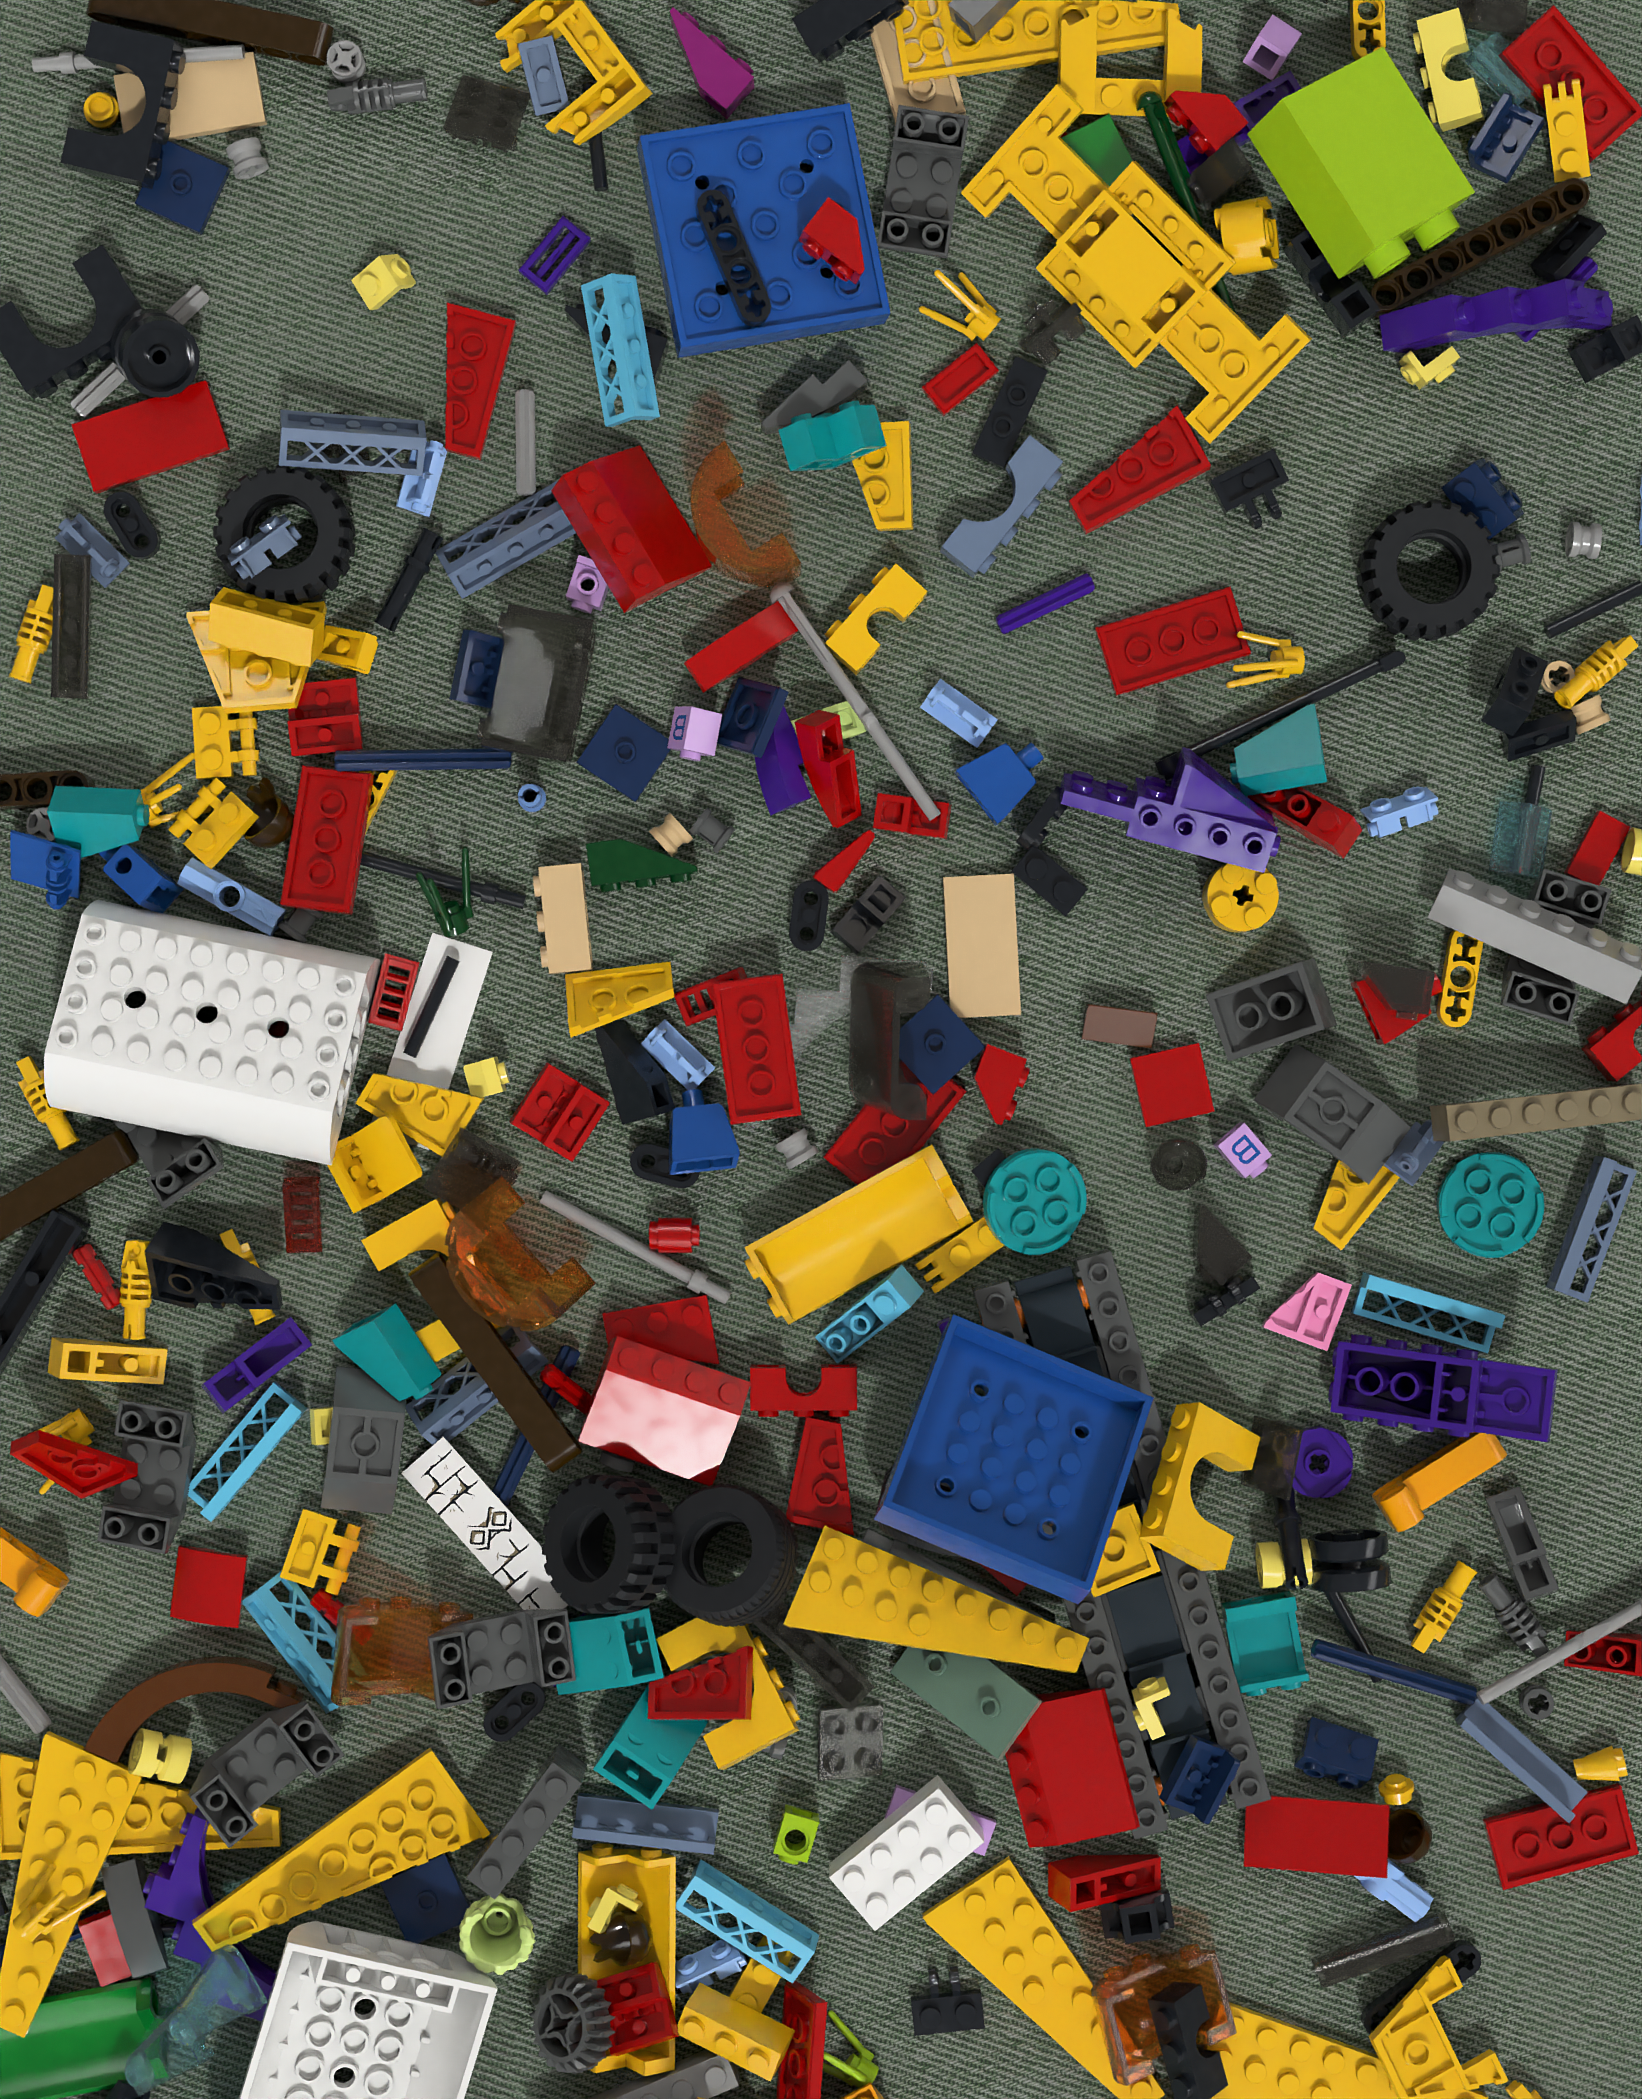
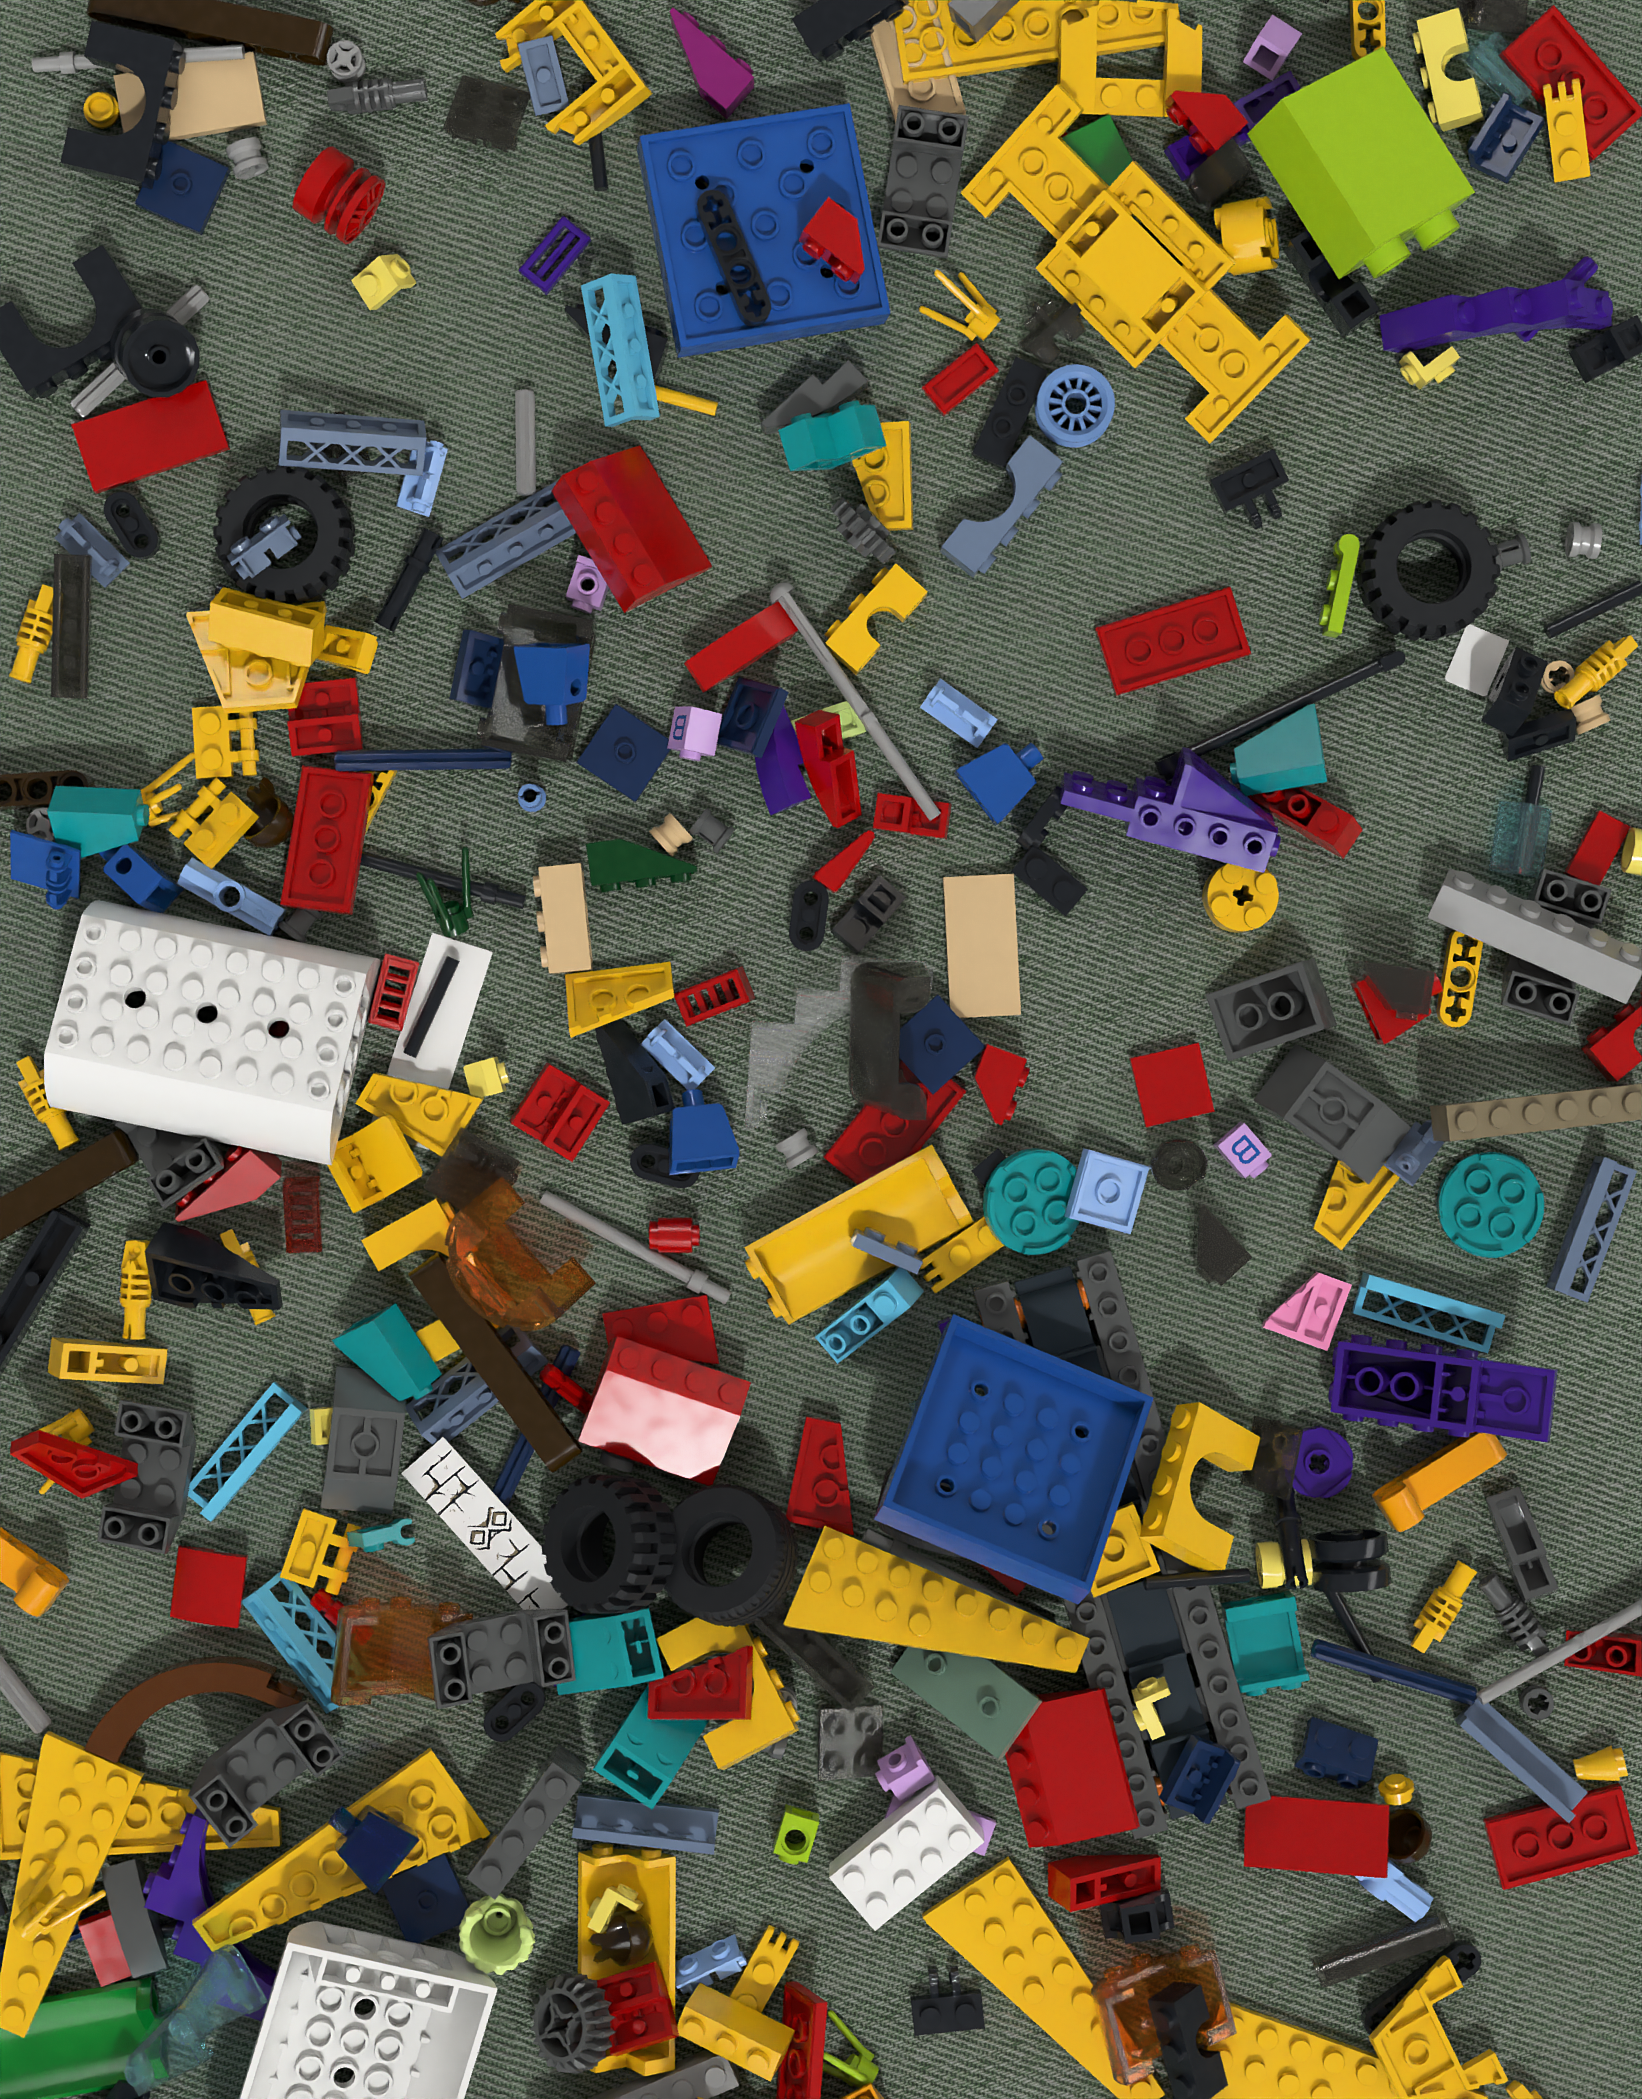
(97, 1276): red axle -> none
(172, 1757): light yellow wheel -> none
(243, 1179): none -> slope
(256, 1365): dark purple slope -> none
(338, 195): none -> red wheel
(372, 1843): none -> clear blue torso
(374, 1537): none -> teal plate
(475, 368): red wing -> none
(553, 676): none -> blue torso
(686, 400): none -> yellow bar
(720, 538): clear orange cylinder -> none
(755, 1912): medium azure fence -> none
(756, 1049): red tile -> none
(833, 1394): red arch -> none
(863, 530): none -> dark grey gear
(873, 1242): none -> sand blue plate
(904, 1770): none -> lavender brick
(1045, 603): dark purple axle -> none
(1104, 395): none -> medium blue wheel
(1106, 1191): none -> light blue plate
(1119, 1026): reddish brown slope -> none
(1150, 468): red wing -> none
(1175, 165): dark green bar -> none
(1194, 1579): none -> black bar
(1213, 1305): black hinge -> none
(1282, 662): yellow plant -> none
(1339, 583): none -> lime plate
(1384, 813): light blue hinge -> none
(1476, 660): none -> white sticker
(1484, 495): dark blue bracket -> none
(1490, 238): dark brown beam -> none
(1568, 248): black plate -> none

